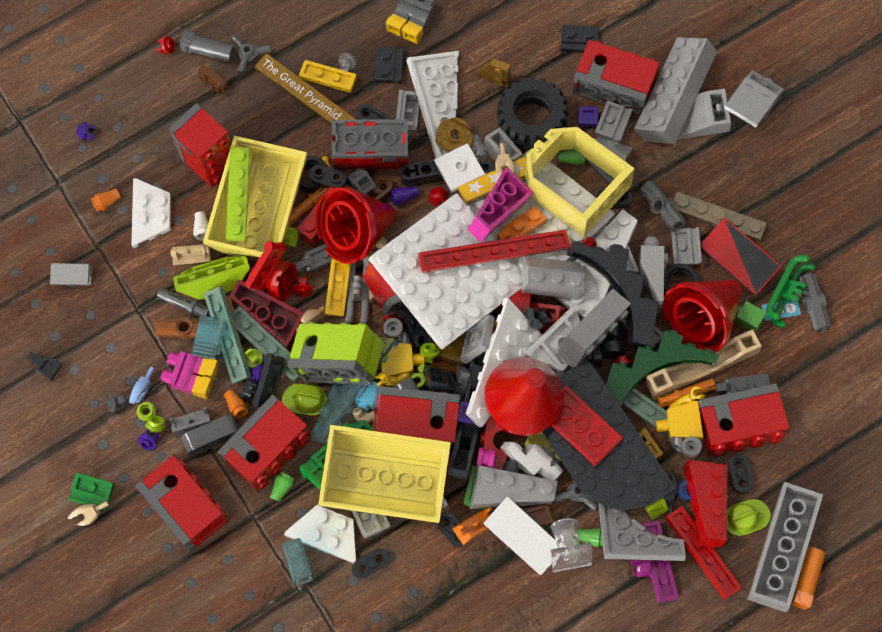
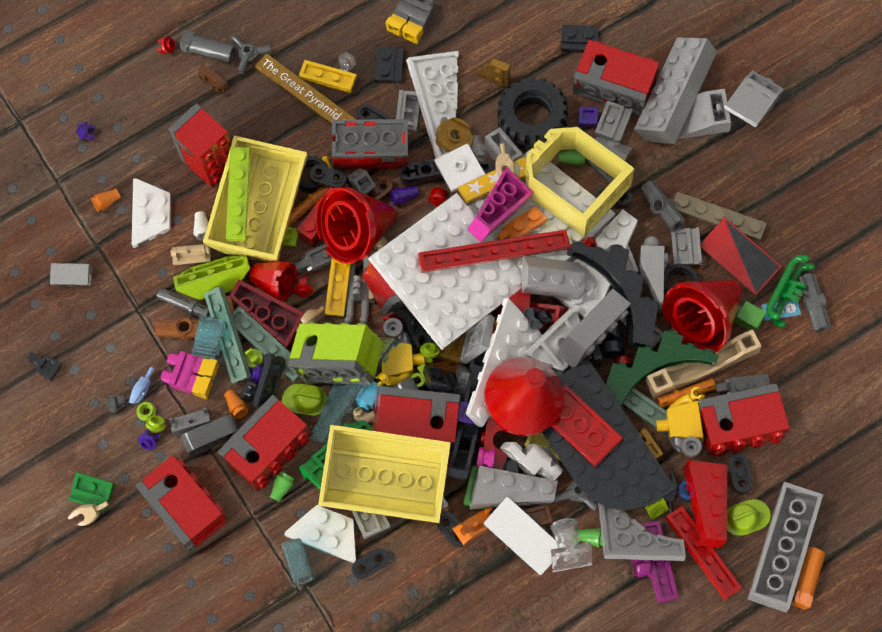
(265, 265): red plate -> none

